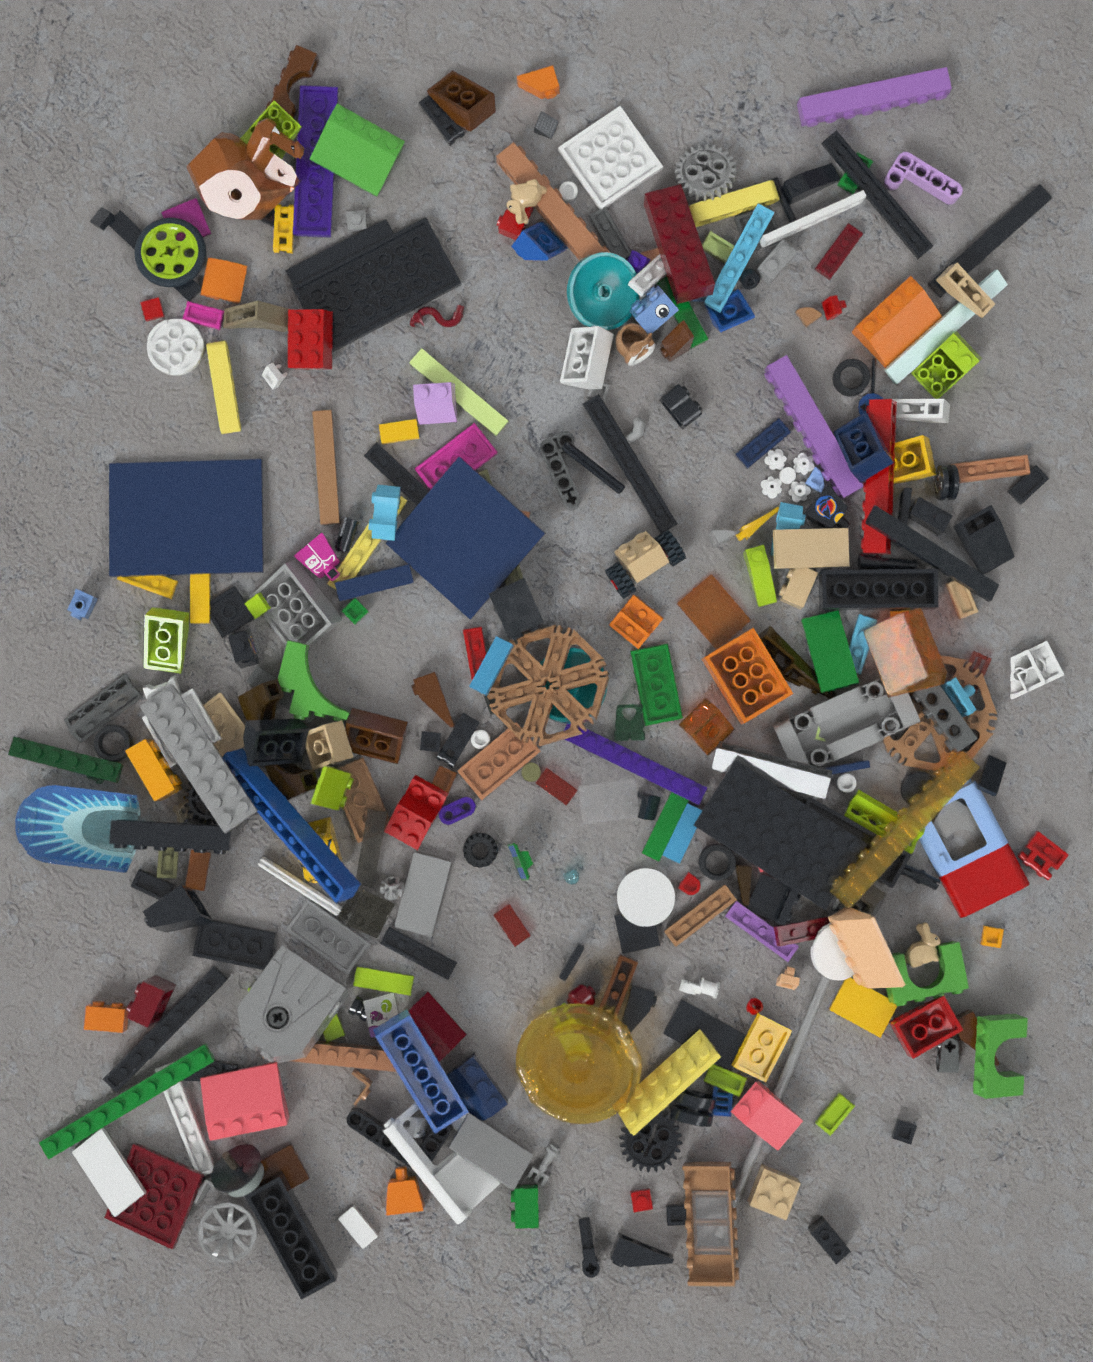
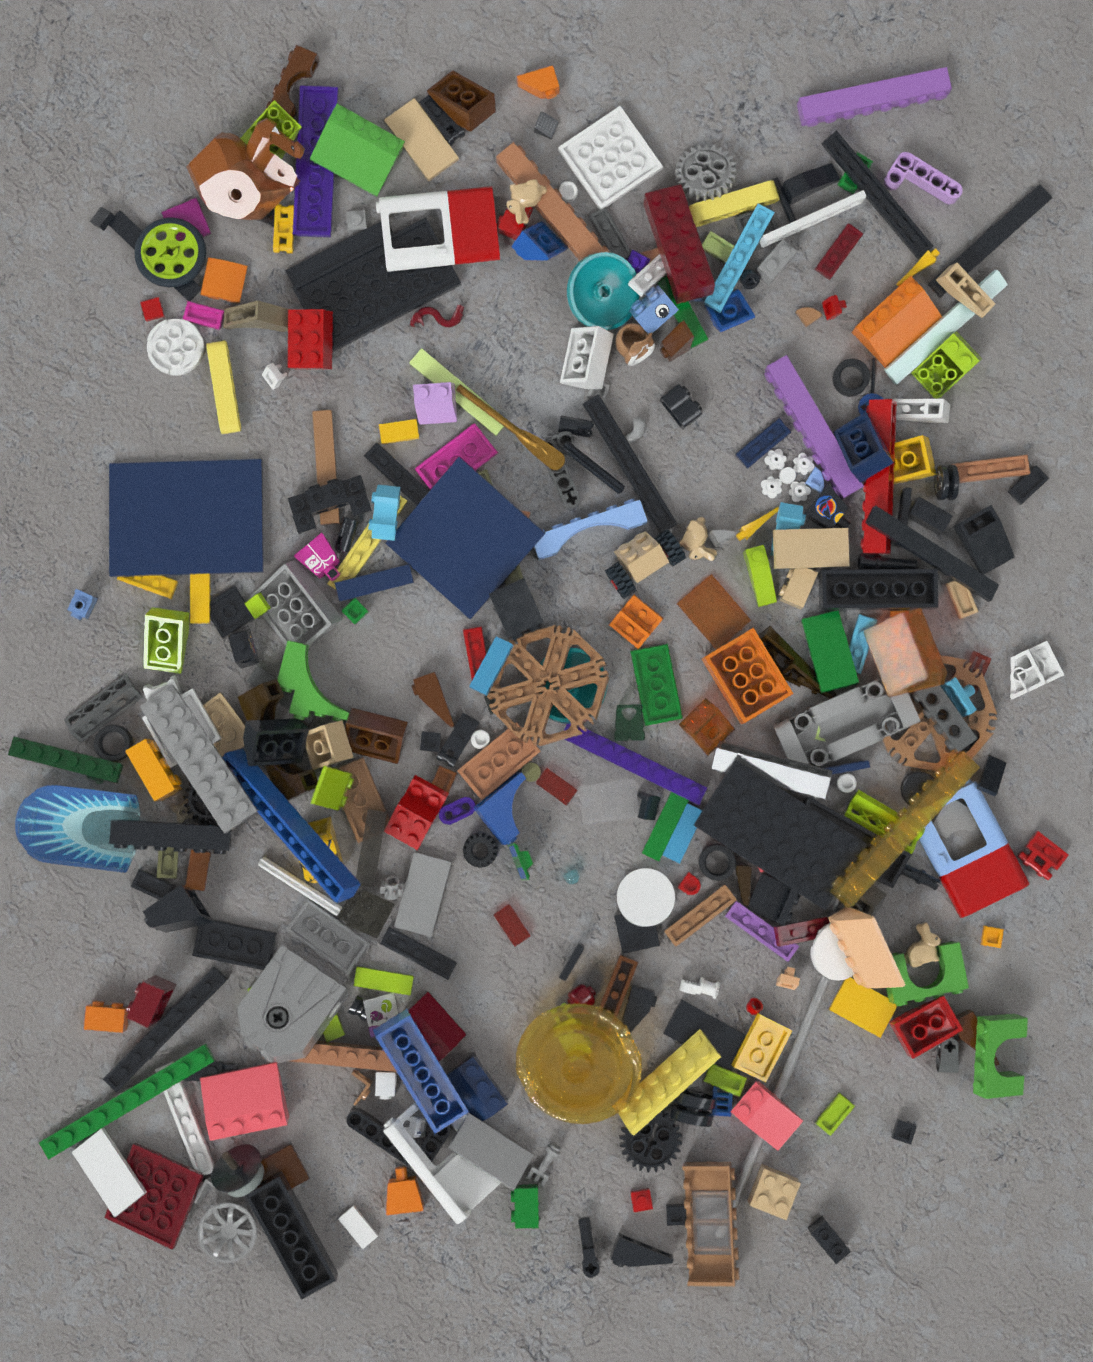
(327, 498): none -> black bracket
(385, 1084): none -> white brick
(422, 139): none -> tan tile
(467, 227): none -> piece
(497, 810): none -> blue arch
(539, 448): none -> pearl gold piece
(576, 426): none -> black hinge
(626, 516): none -> light blue arch
(694, 540): none -> tan animal
(927, 259): none -> yellow piece

